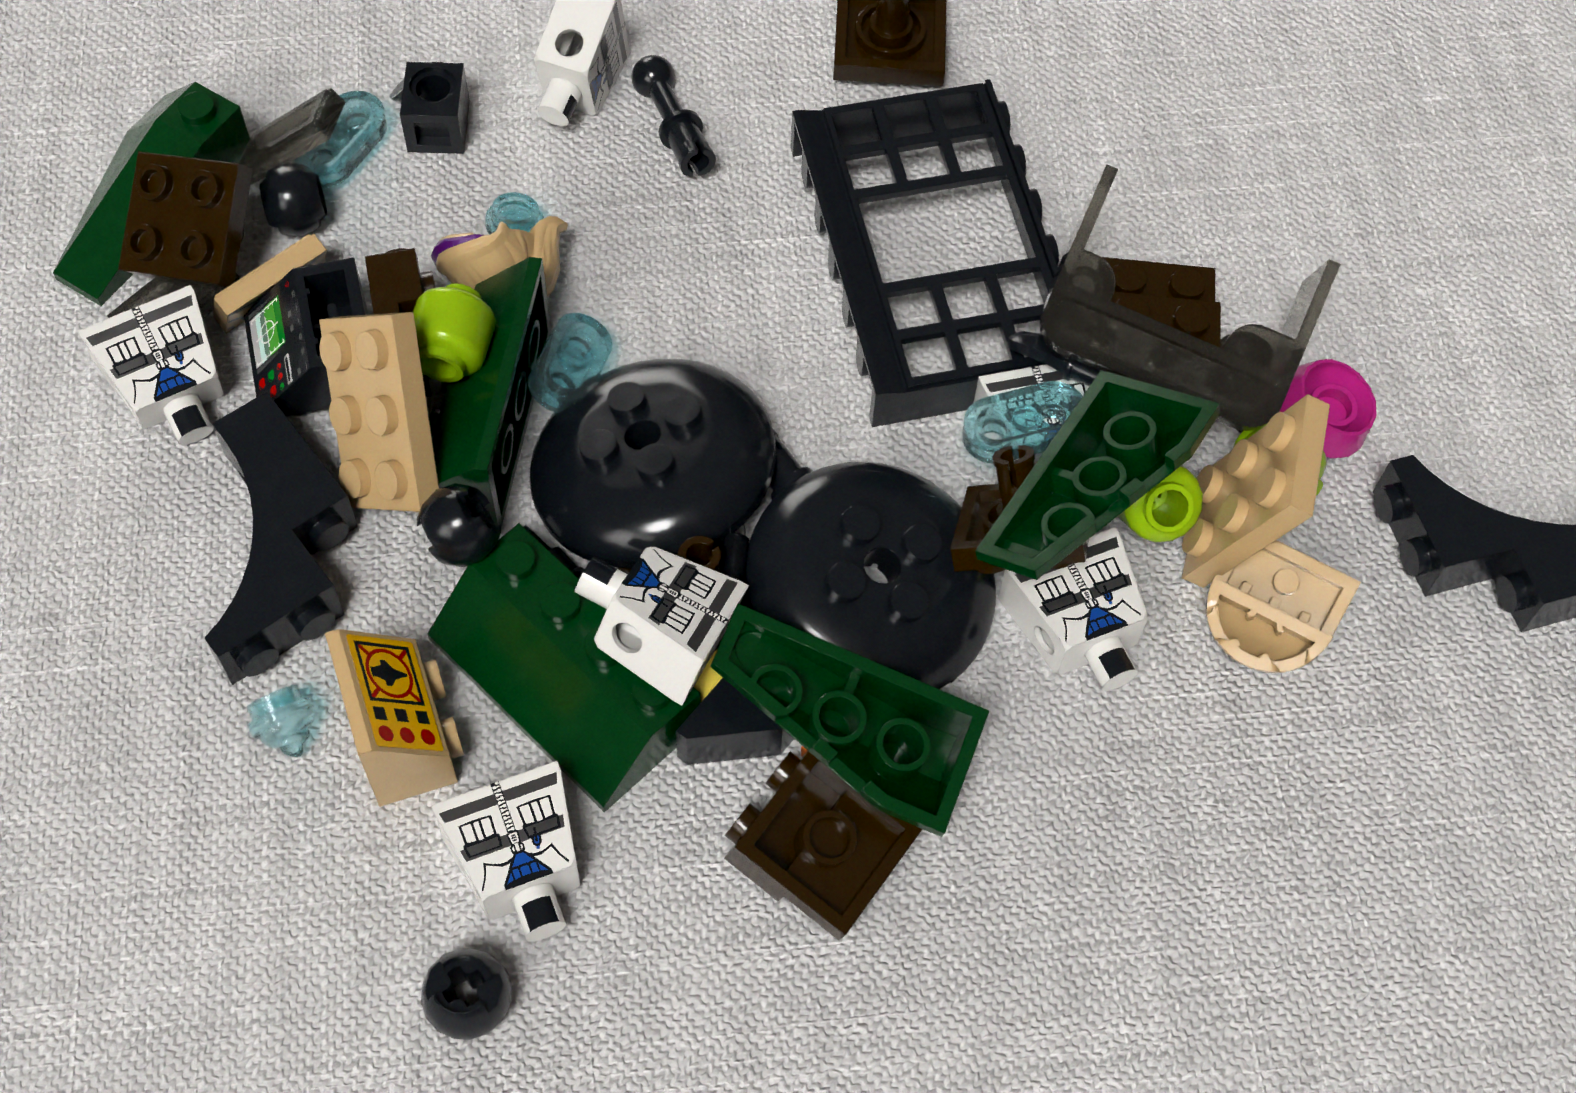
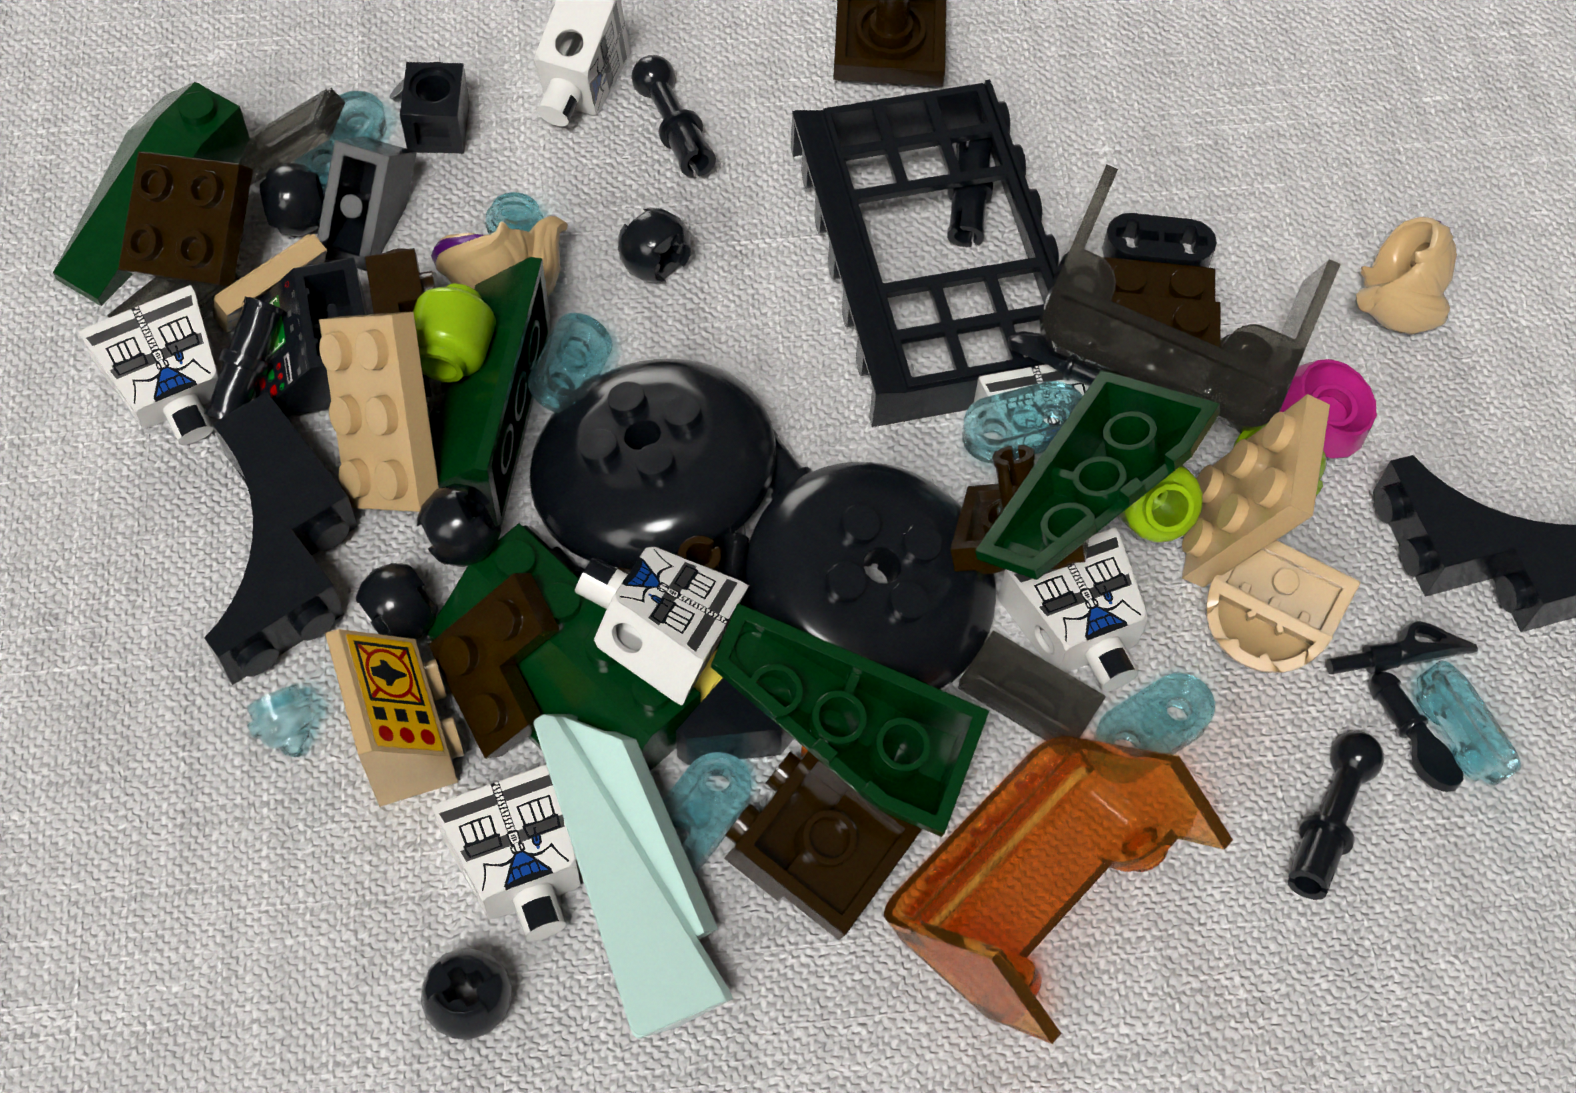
(245, 357): none -> black pin
(364, 197): none -> black slope
(397, 601): none -> black piece
(482, 658): none -> dark brown plate
(633, 875): none -> light aqua wedge
(654, 245): none -> black piece
(707, 812): none -> clear light blue plate
(970, 201): none -> black pin
(1030, 690): none -> clear smoke tile
(1033, 856): none -> clear orange windscreen
(1145, 717): none -> clear light blue plate
(1159, 239): none -> black beam
(1326, 837): none -> black pin
(1404, 652): none -> black hand
(1410, 277): none -> tan hair
(1429, 755): none -> black piece
(1479, 740): none -> clear light blue plate

